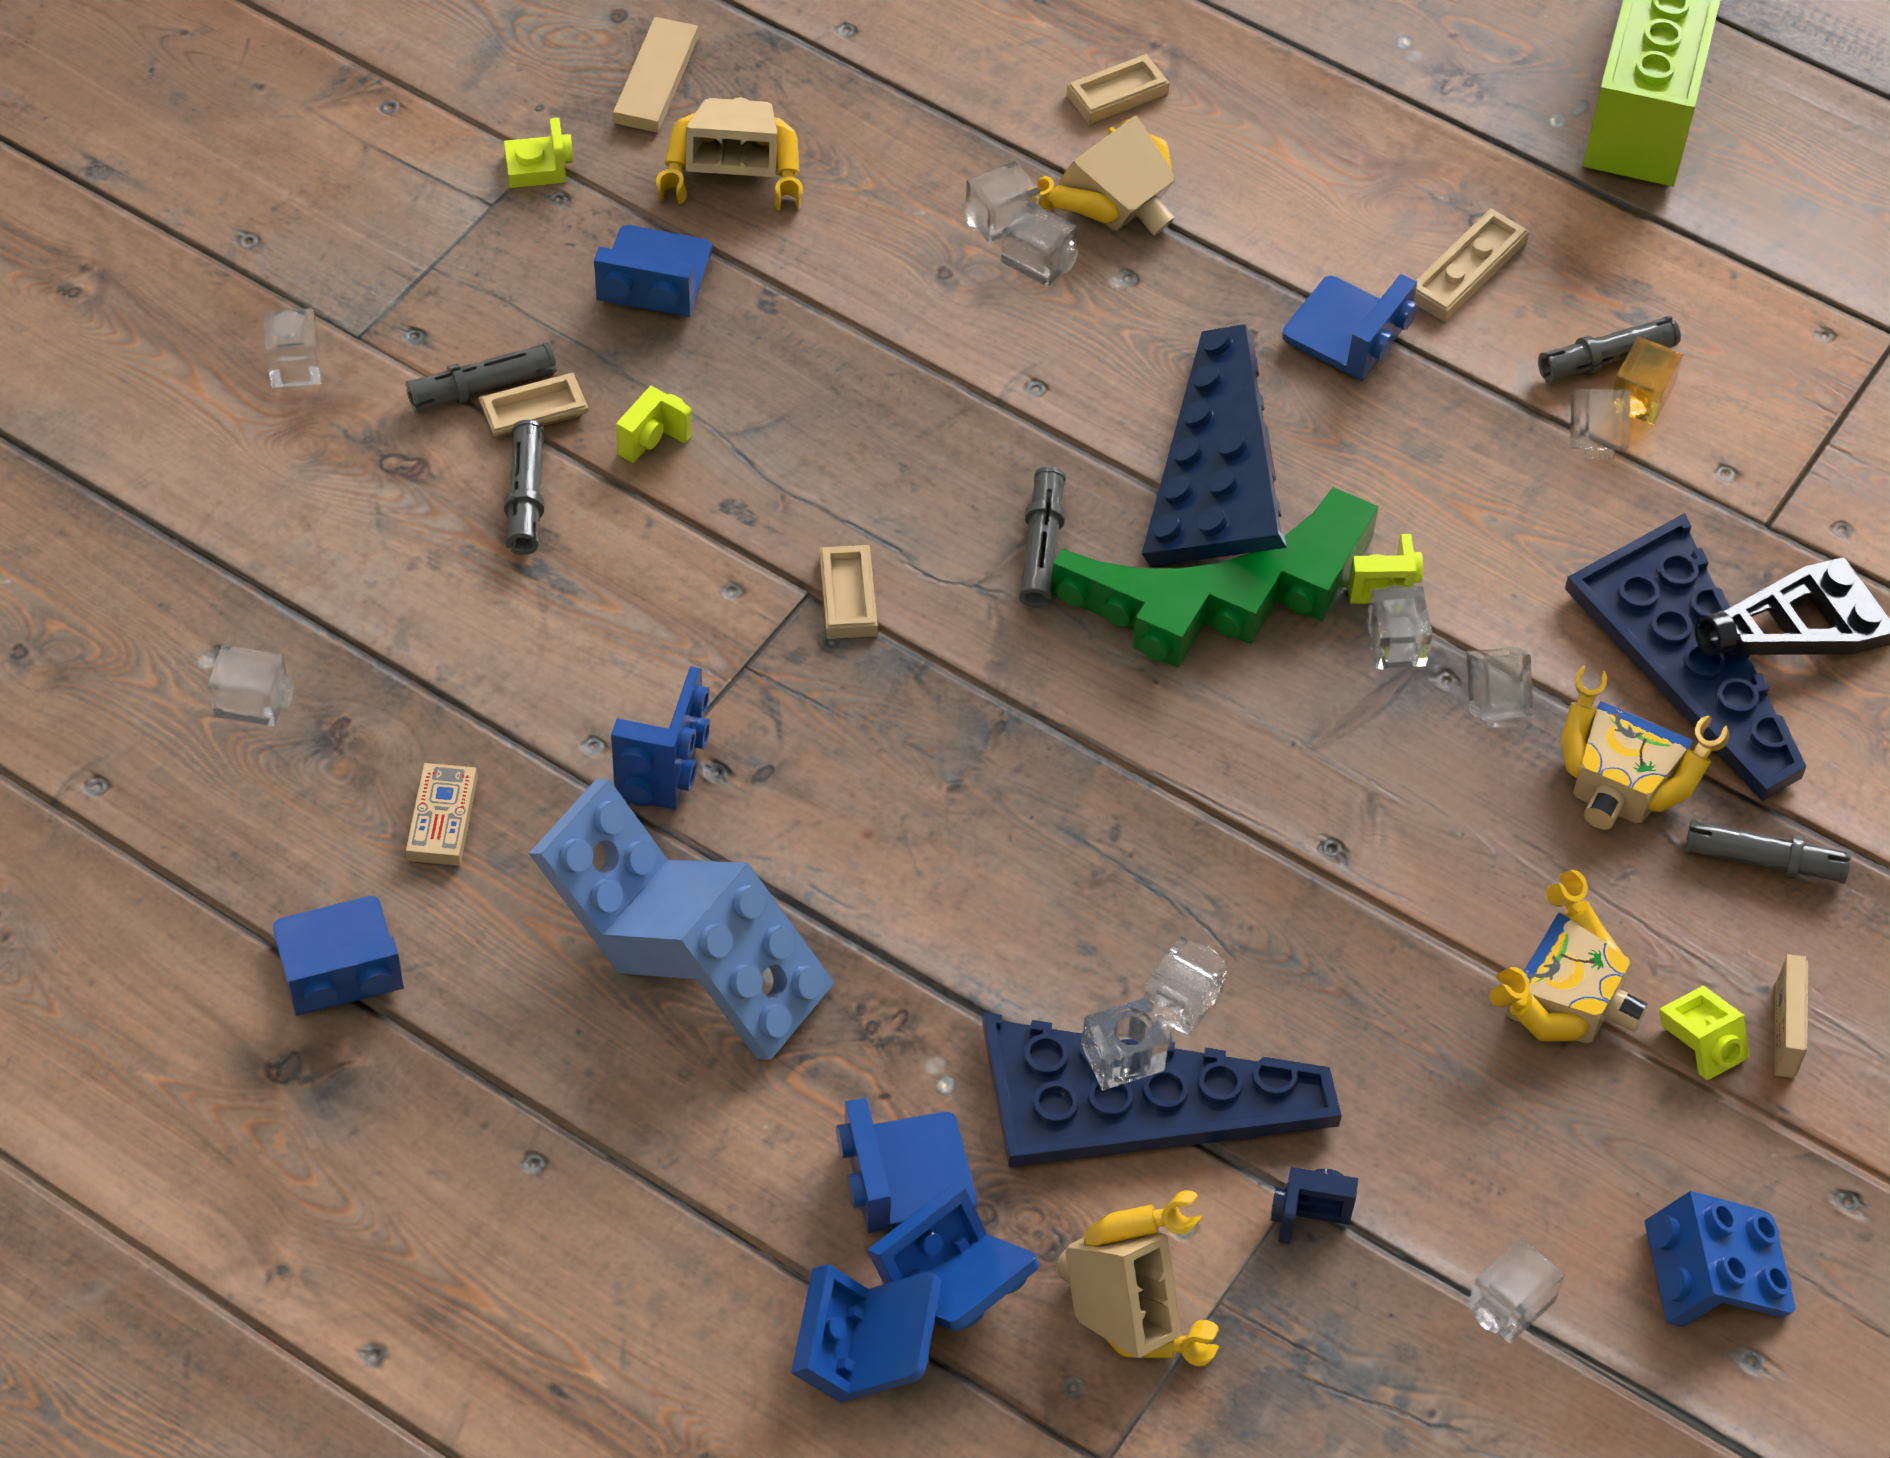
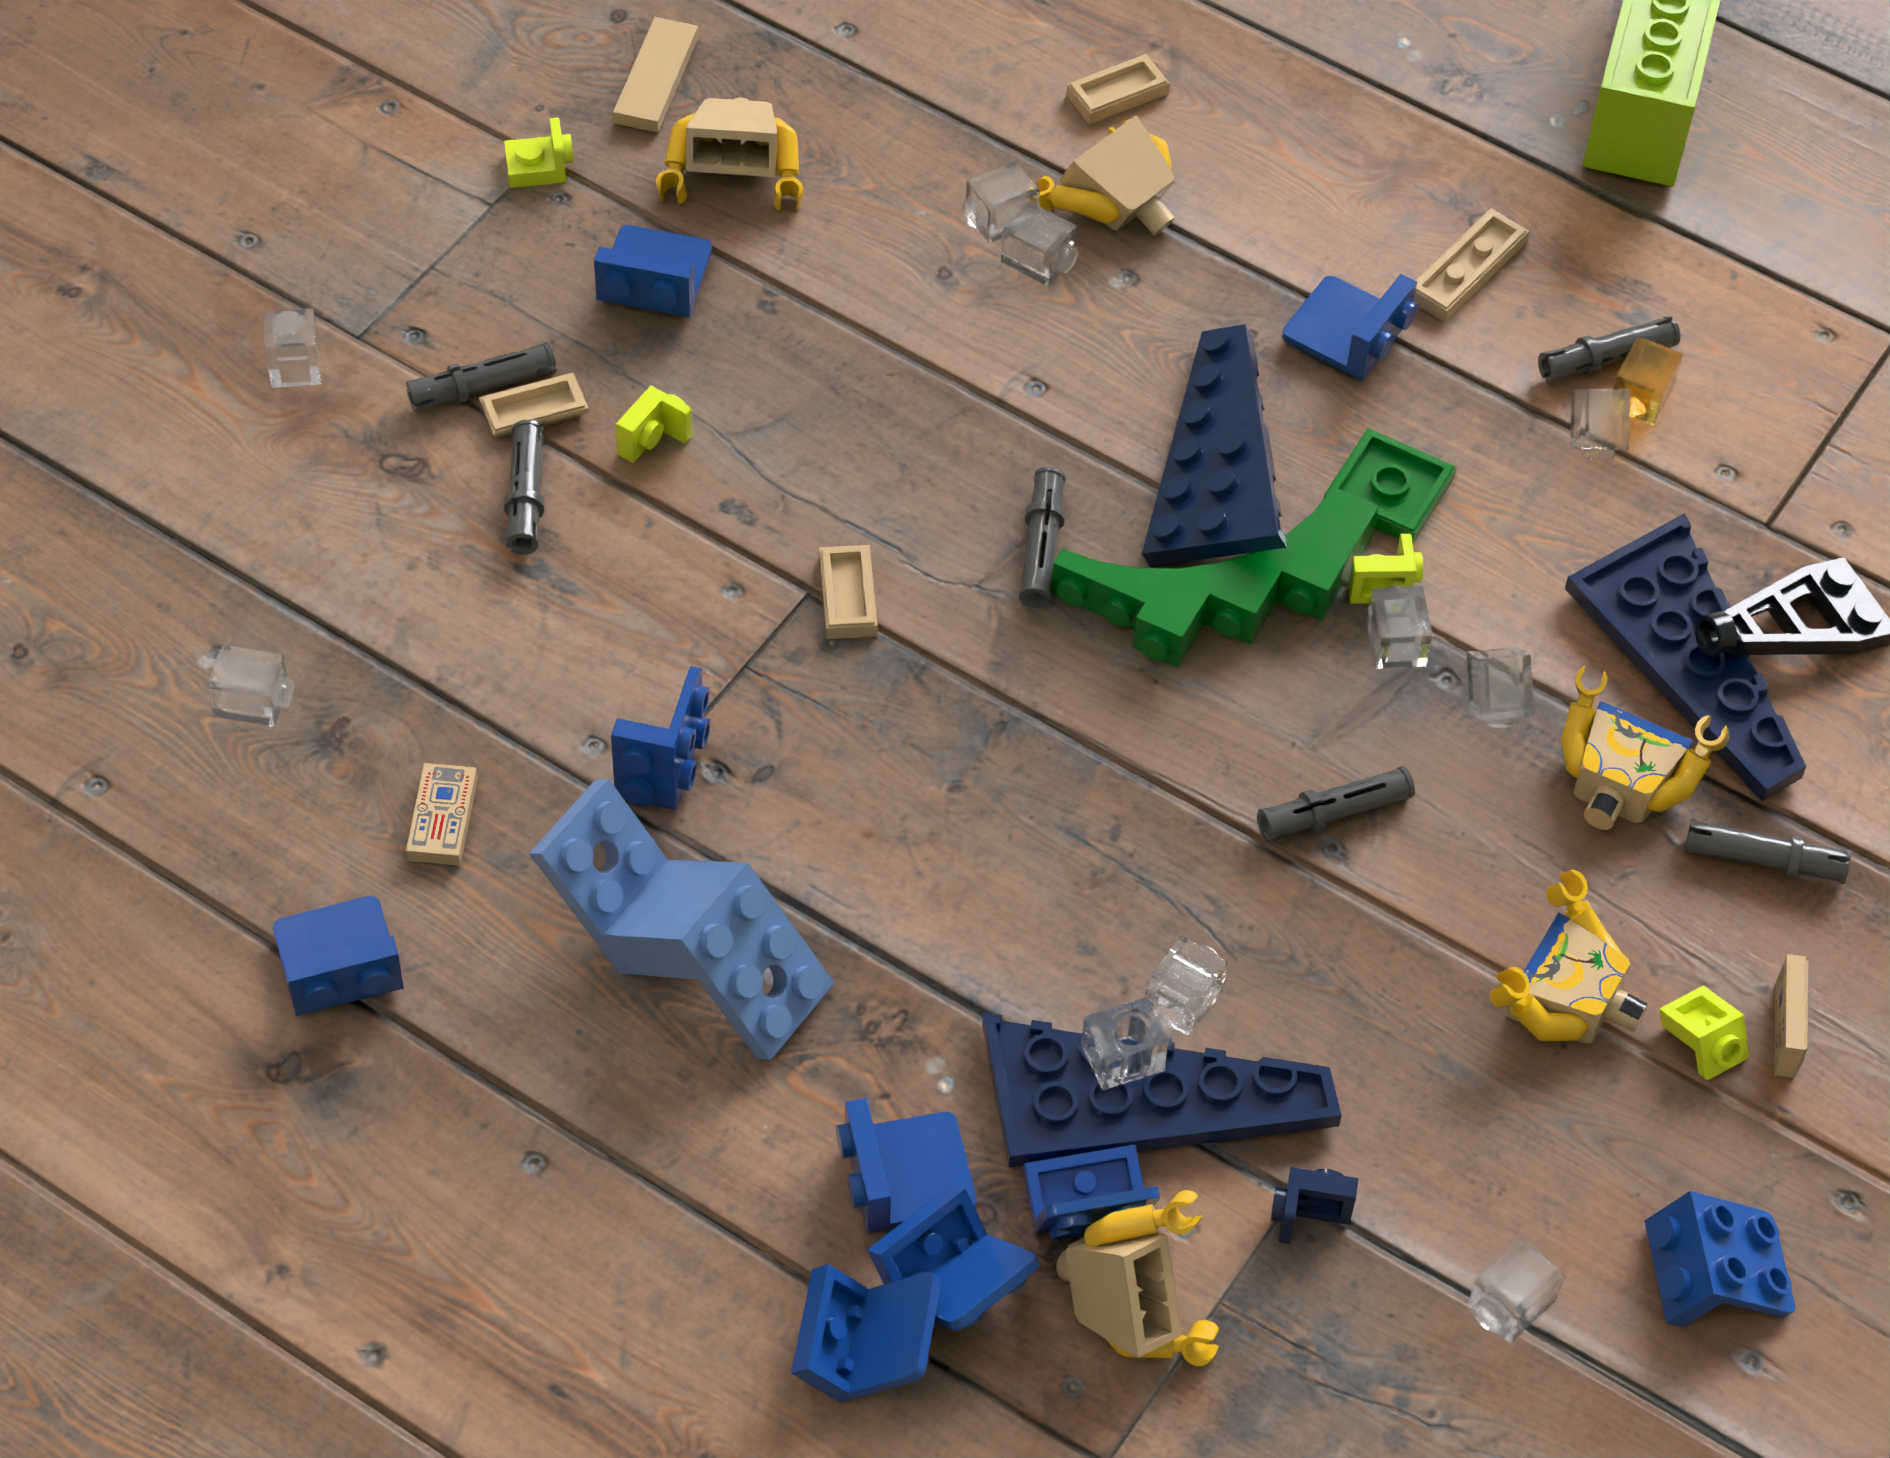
(1082, 1188): none -> blue bracket
(1316, 809): none -> dark grey pin
(1397, 480): none -> green tile

